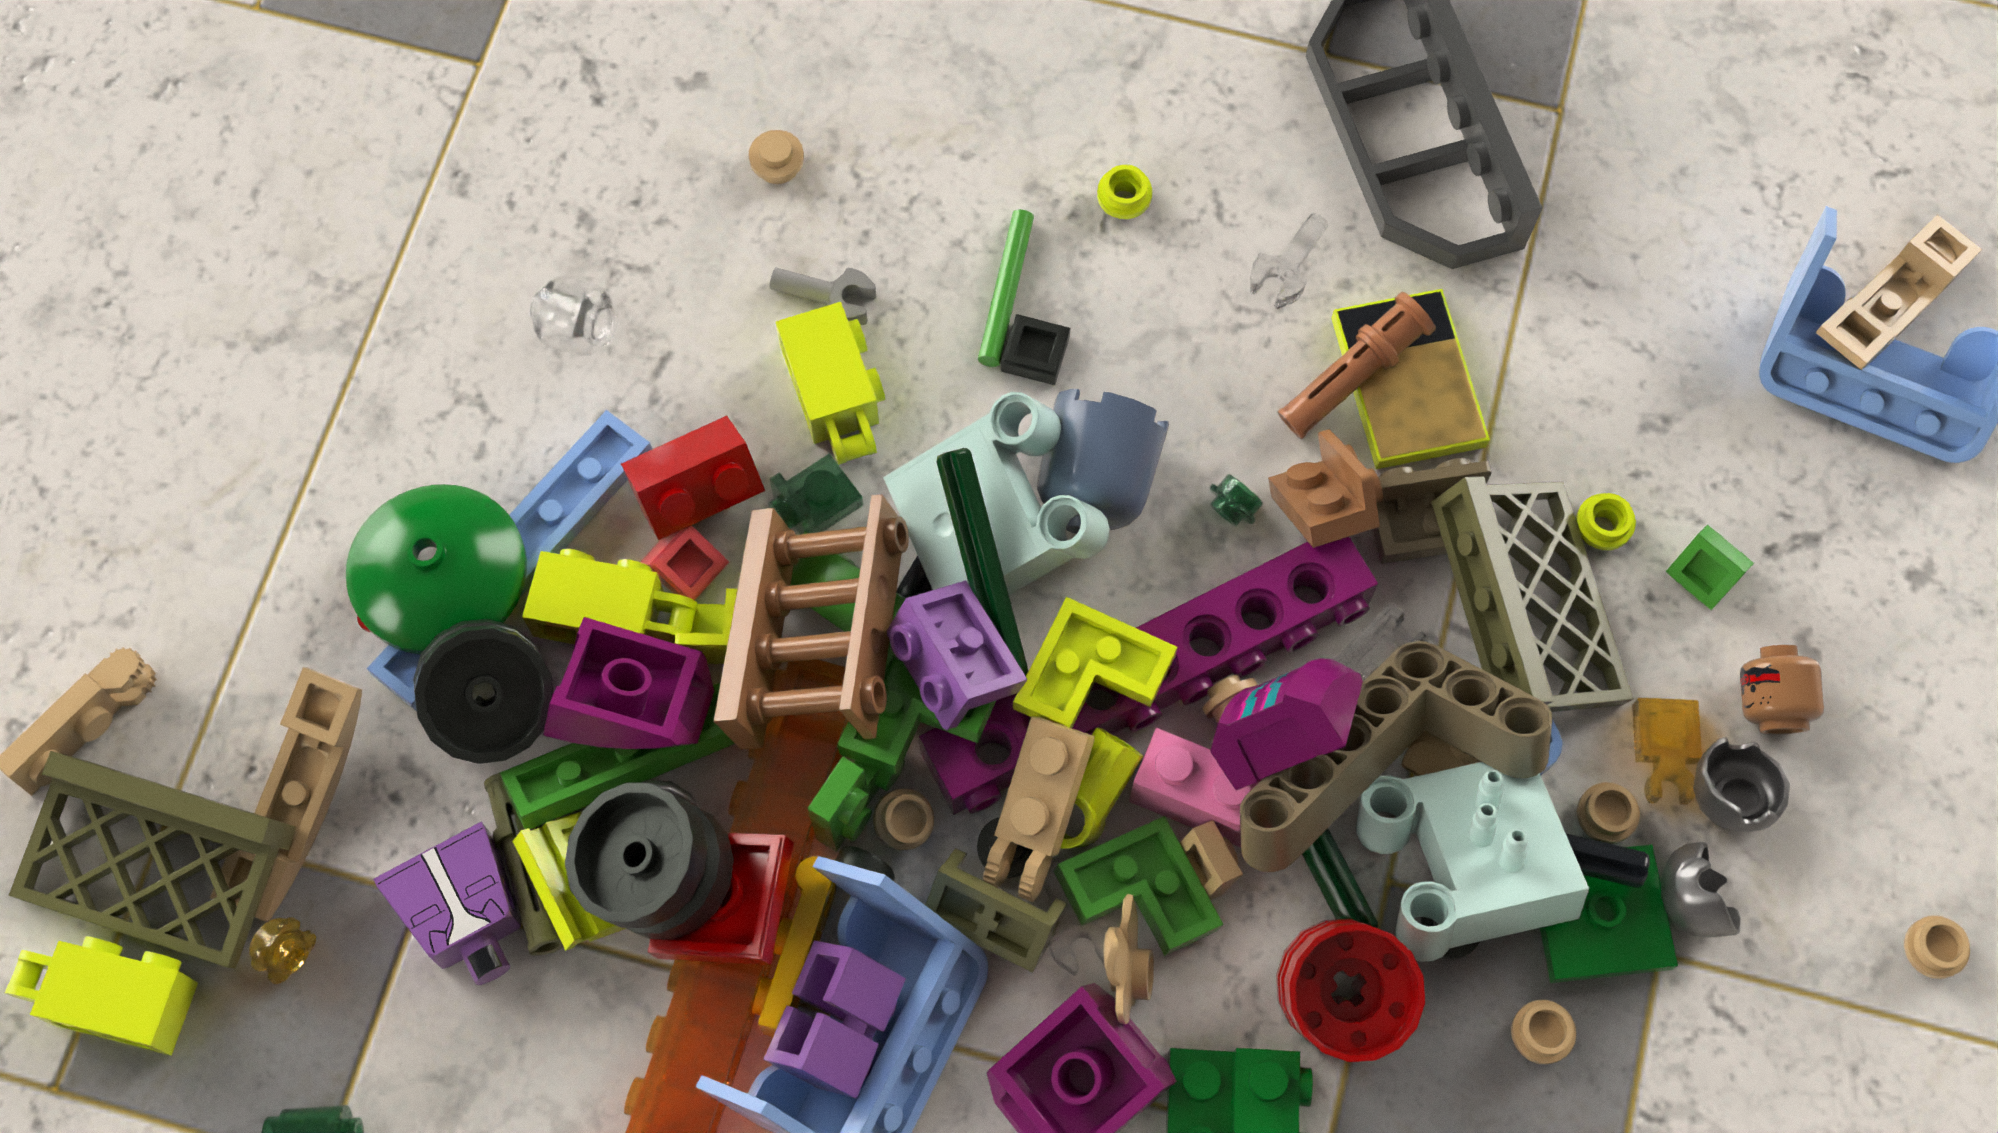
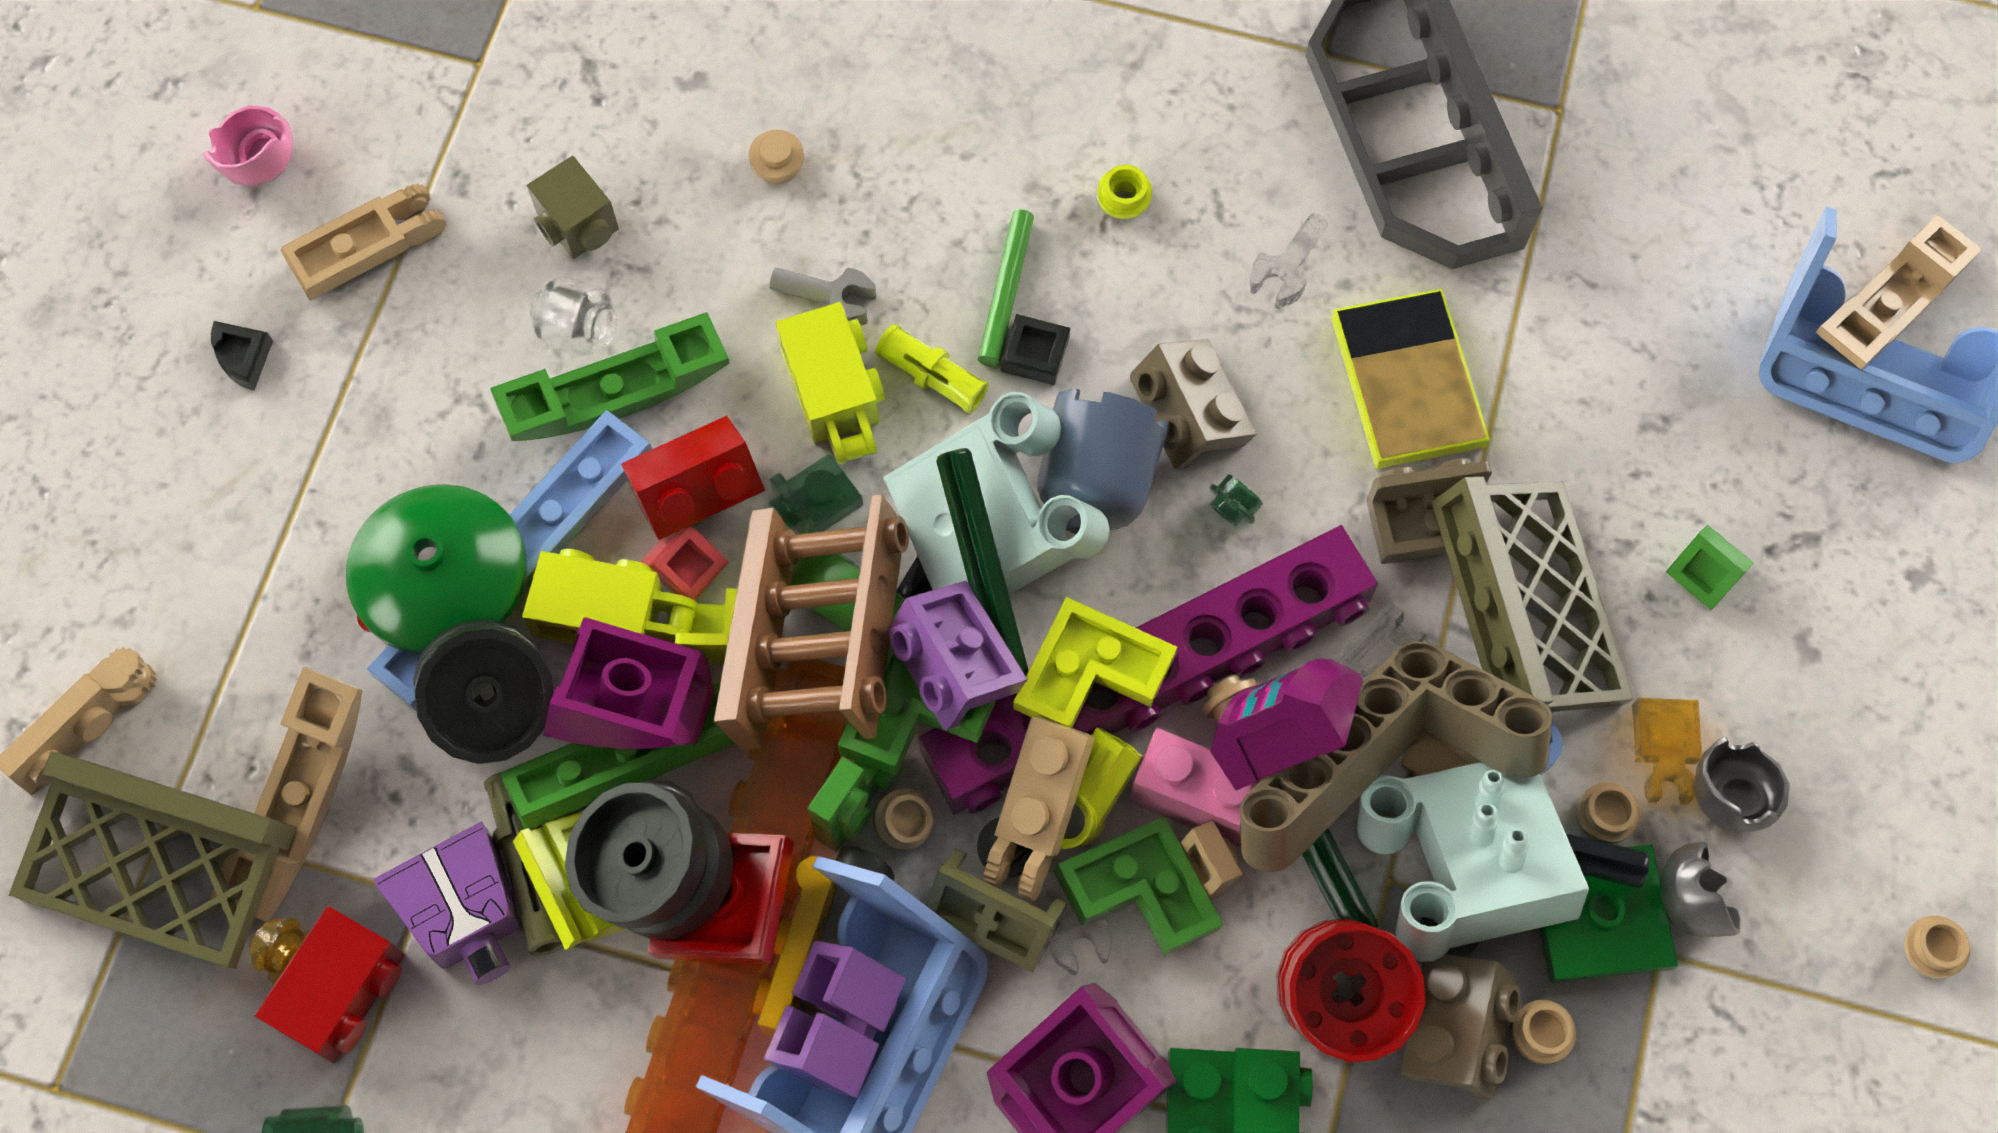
(106, 993): neon yellow brick -> none
(240, 352): none -> pearl dark grey tile
(251, 146): none -> bright pink hair
(332, 985): none -> red brick
(362, 240): none -> tan hinge
(572, 208): none -> olive brick
(620, 384): none -> bright green slope
(931, 368): none -> neon yellow pin
(1125, 964): tan plate -> none
(1195, 397): none -> dark tan bracket
(1329, 496): medium nougat bracket -> none
(1376, 349): nougat pin -> none
(1463, 1025): none -> dark tan bracket
(1613, 508): neon yellow plate -> none
(1782, 690): medium nougat head -> none

